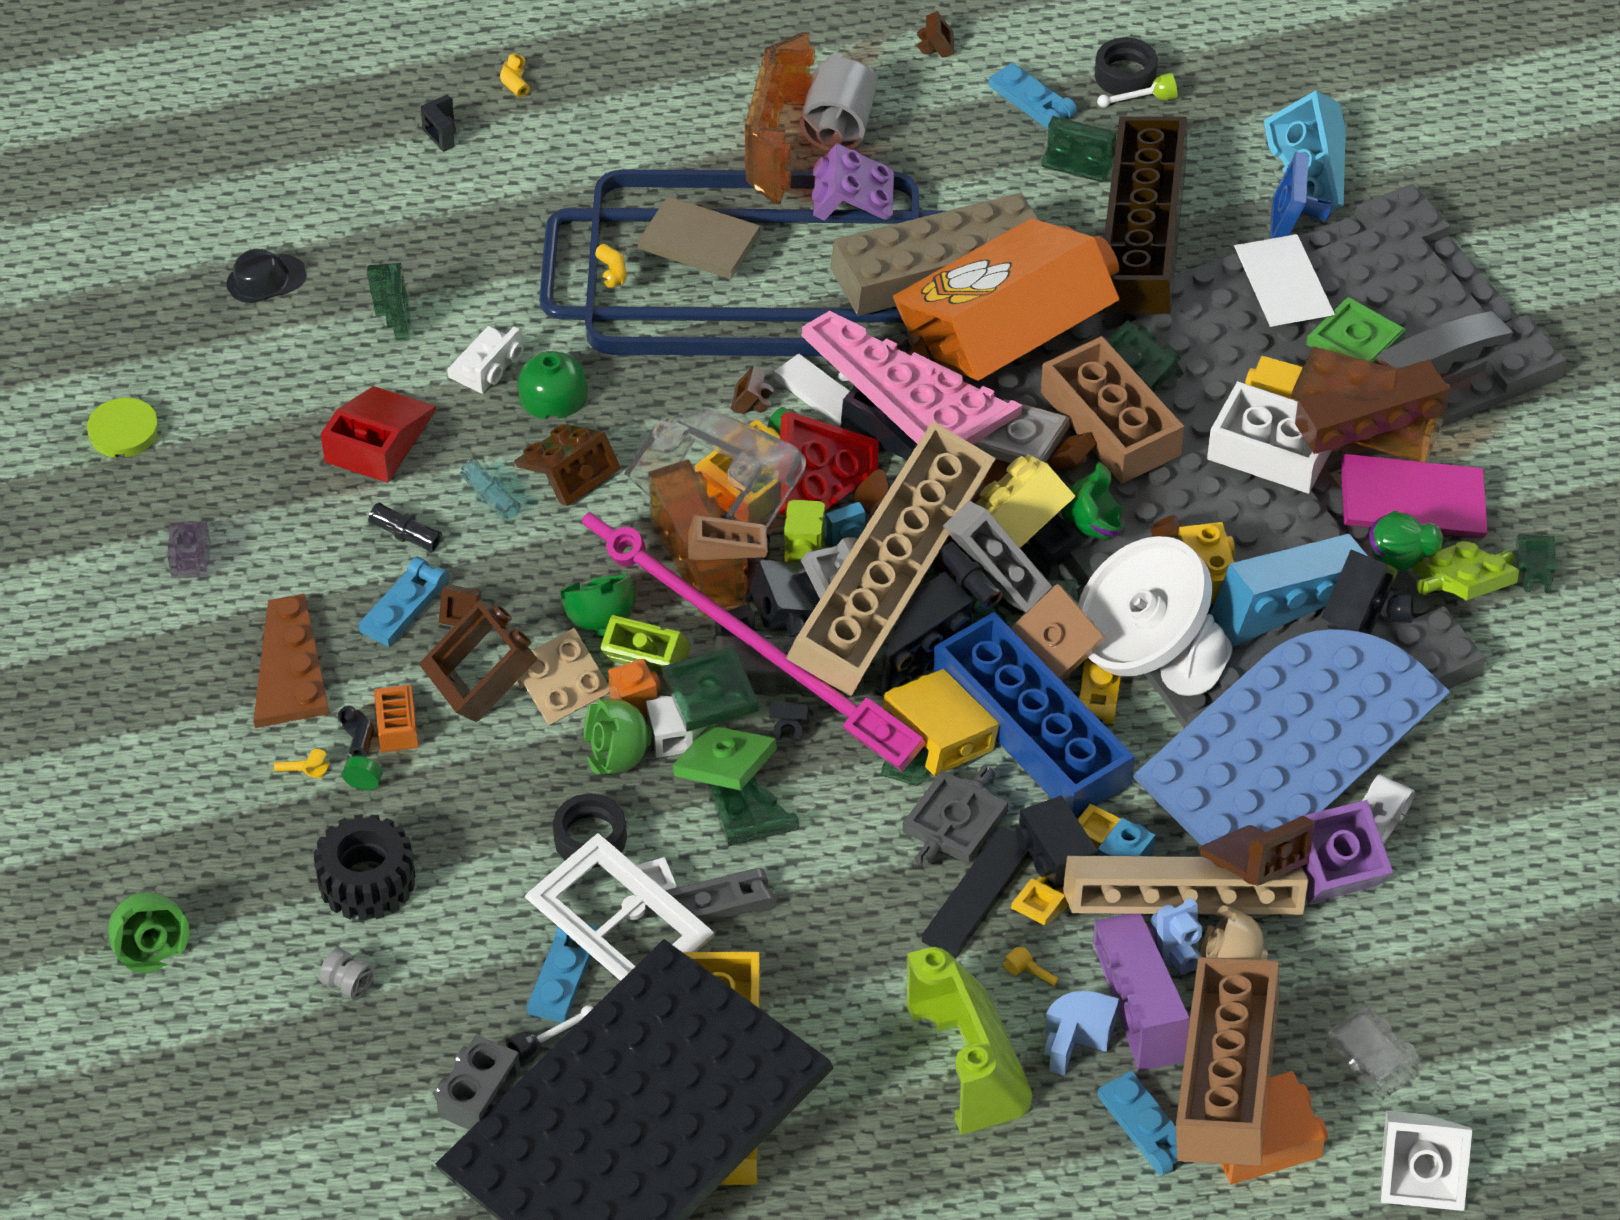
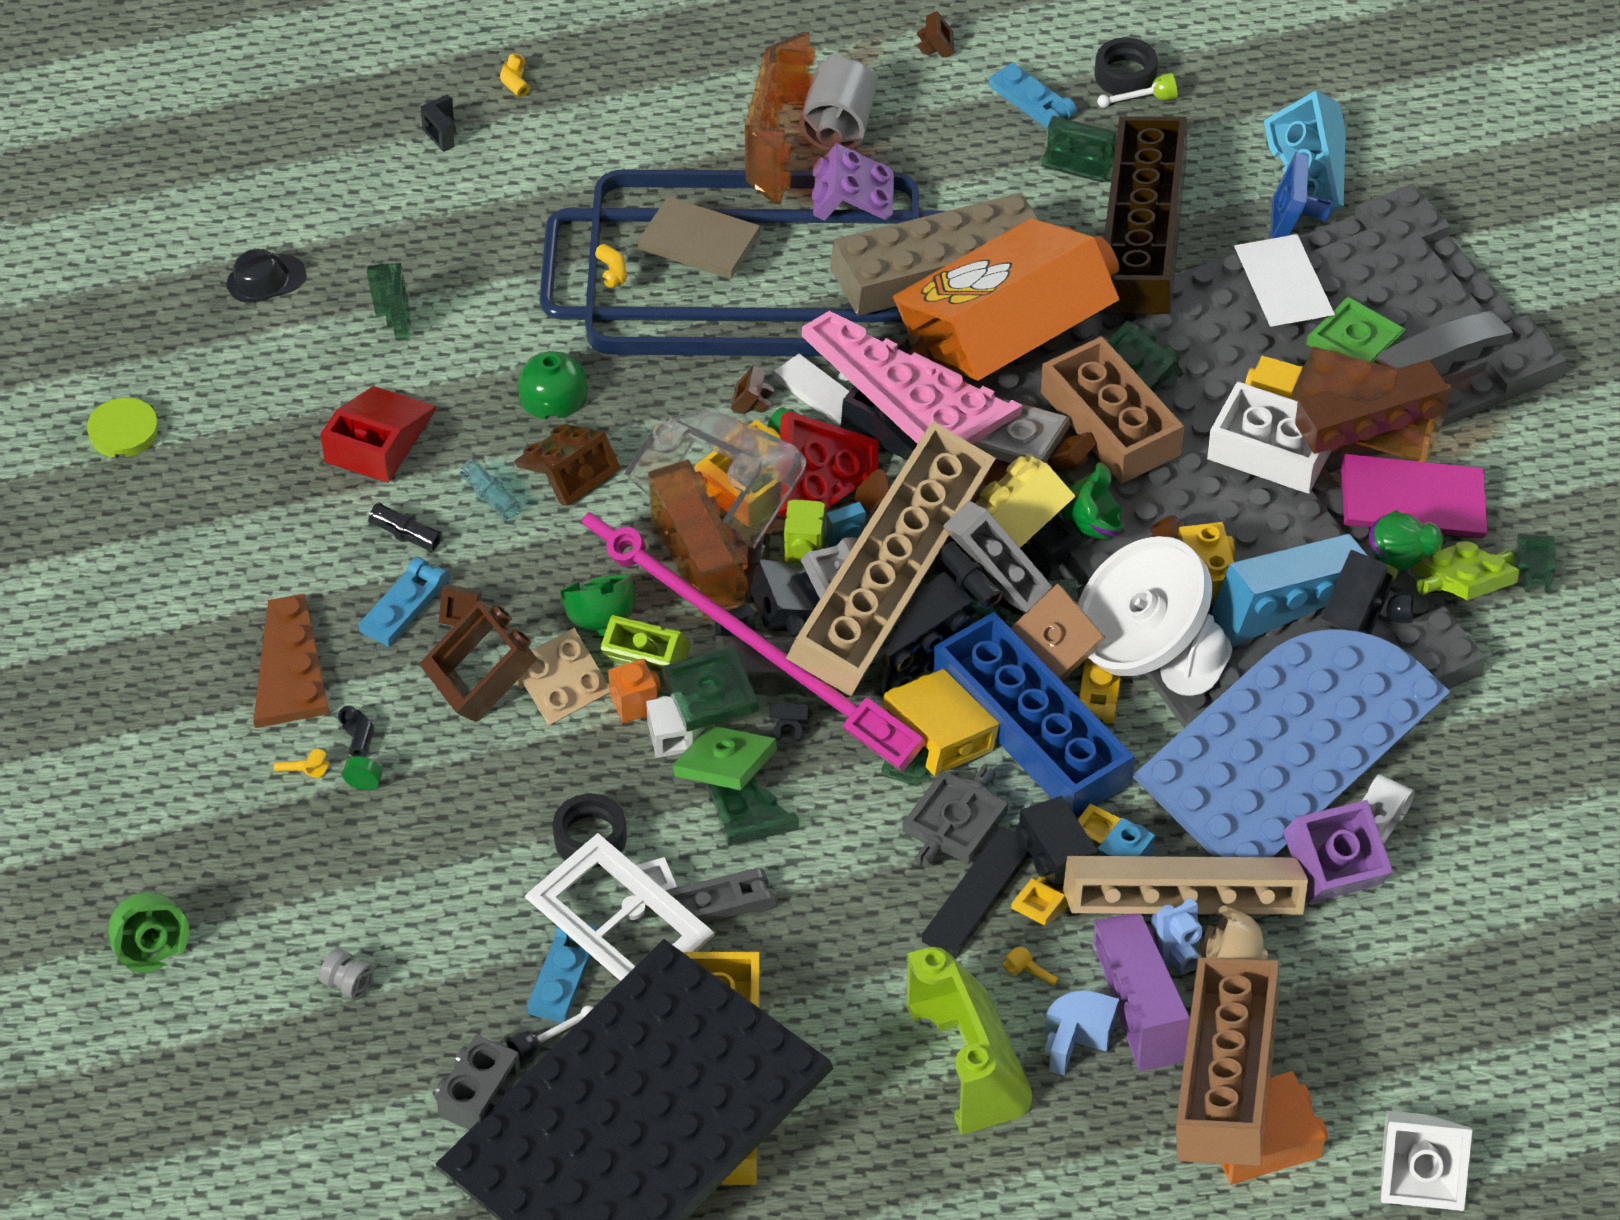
(189, 549): clear purple brick -> none
(370, 890): black tyre -> none
(398, 737): orange slope -> none
(487, 358): white bracket -> none
(616, 729): bright green cylinder -> none
(705, 545): medium nougat slope -> none
(1141, 1120): dark azure plate -> none
(1260, 854): reddish brown bracket -> none
(1373, 1053): clear brick -> none

